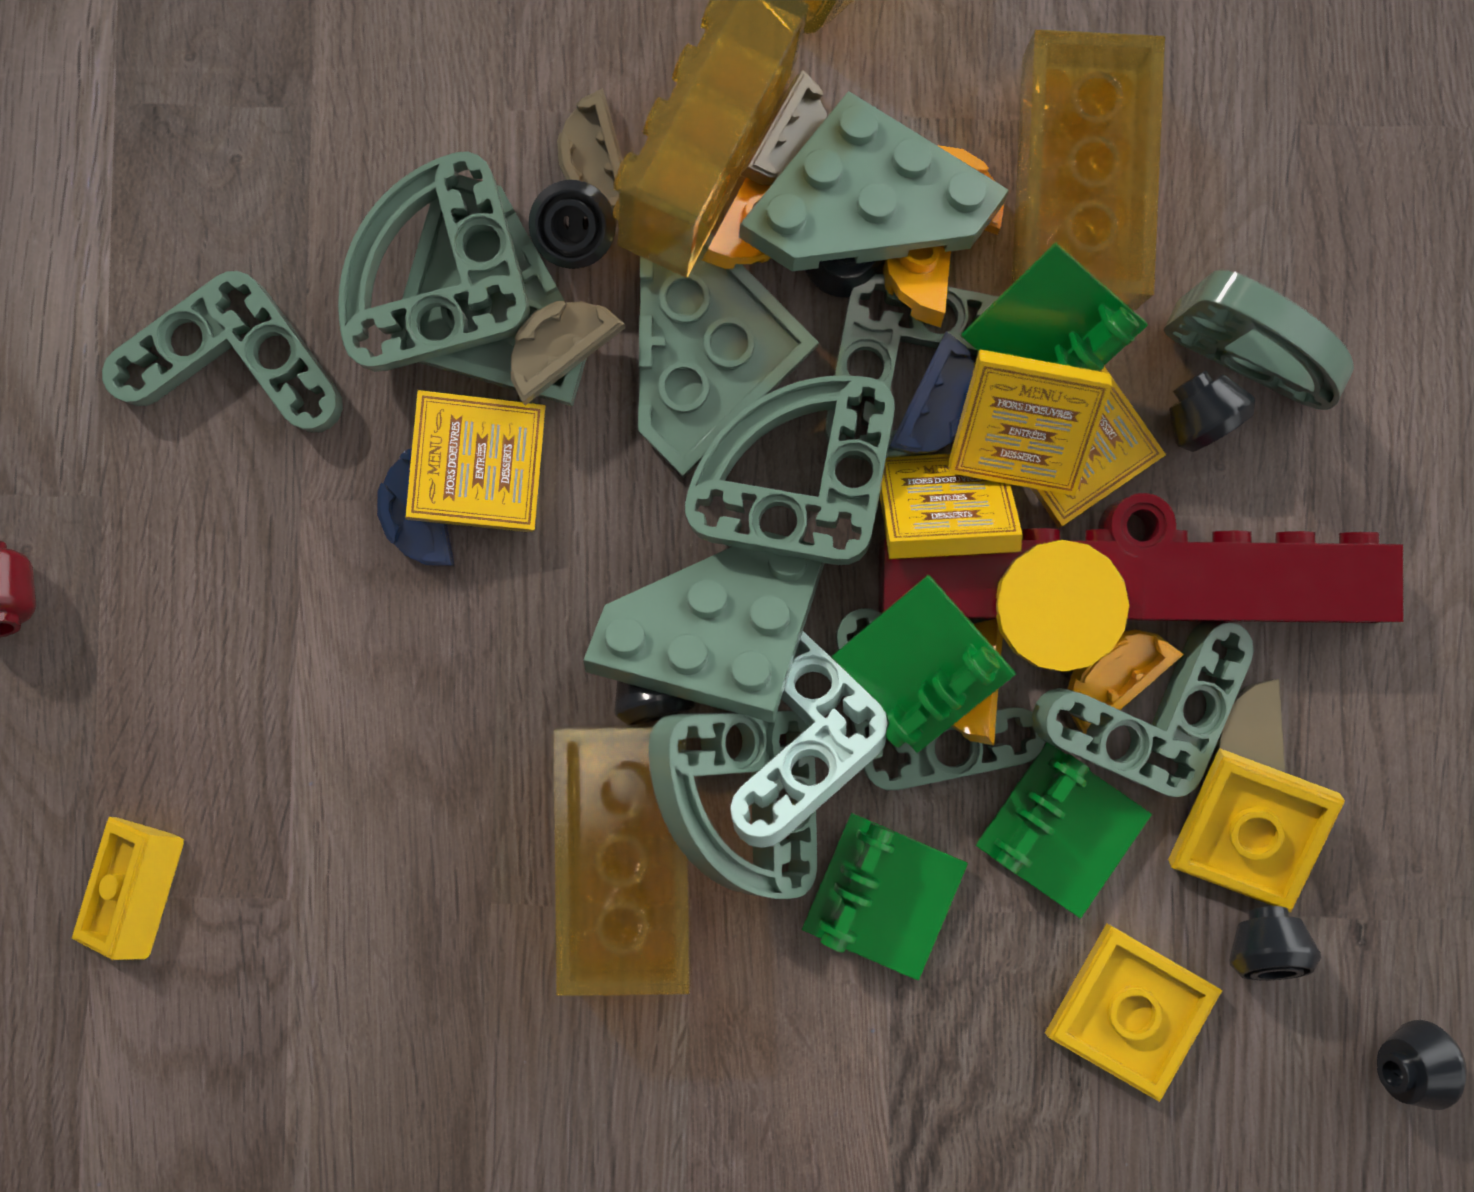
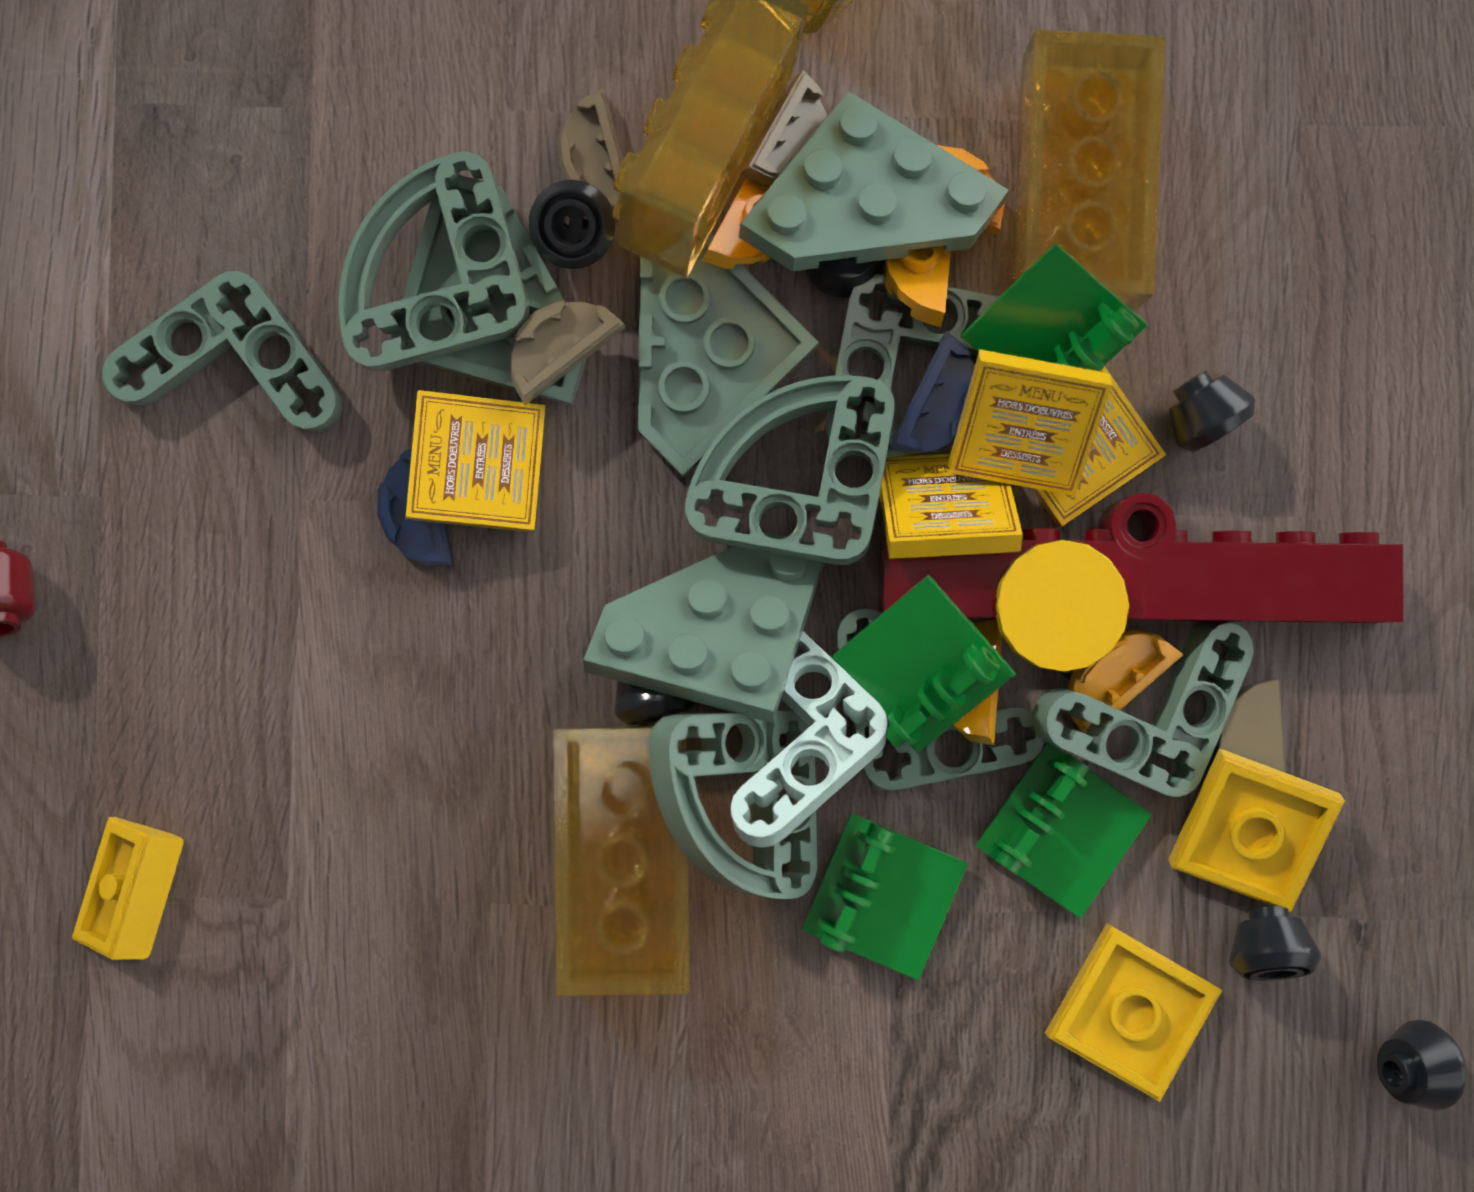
(1262, 338): sand green beam -> none

